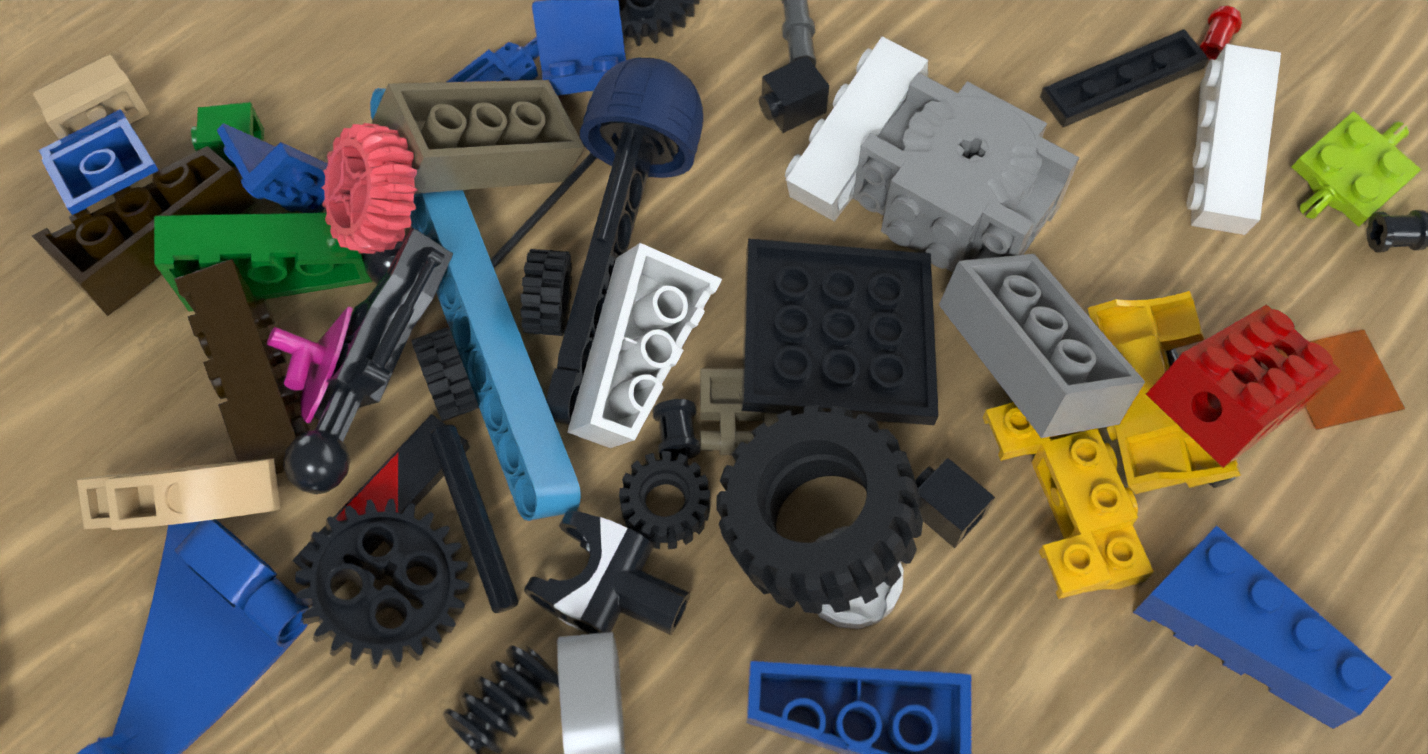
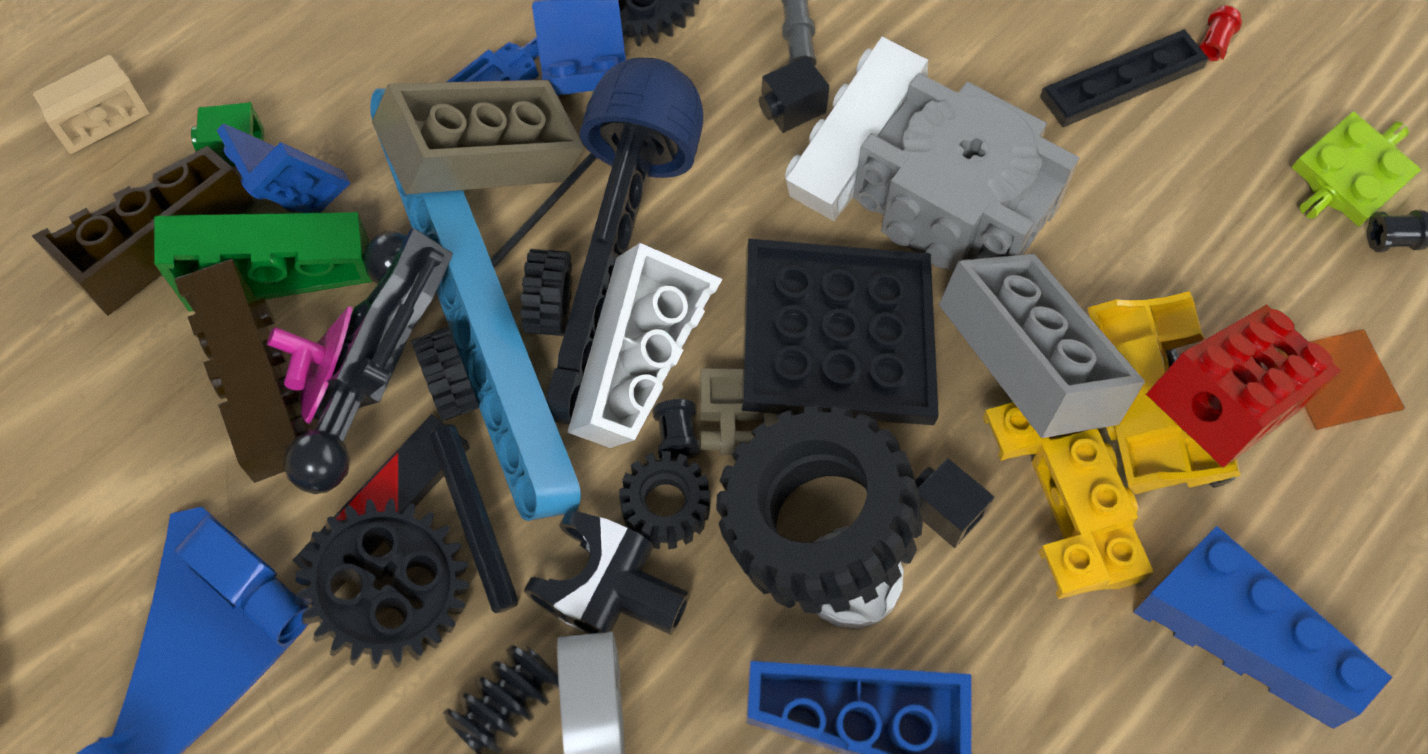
(97, 161): blue slope -> none
(178, 495): tan slope -> none
(369, 188): coral gear -> none
(1233, 139): white wedge -> none

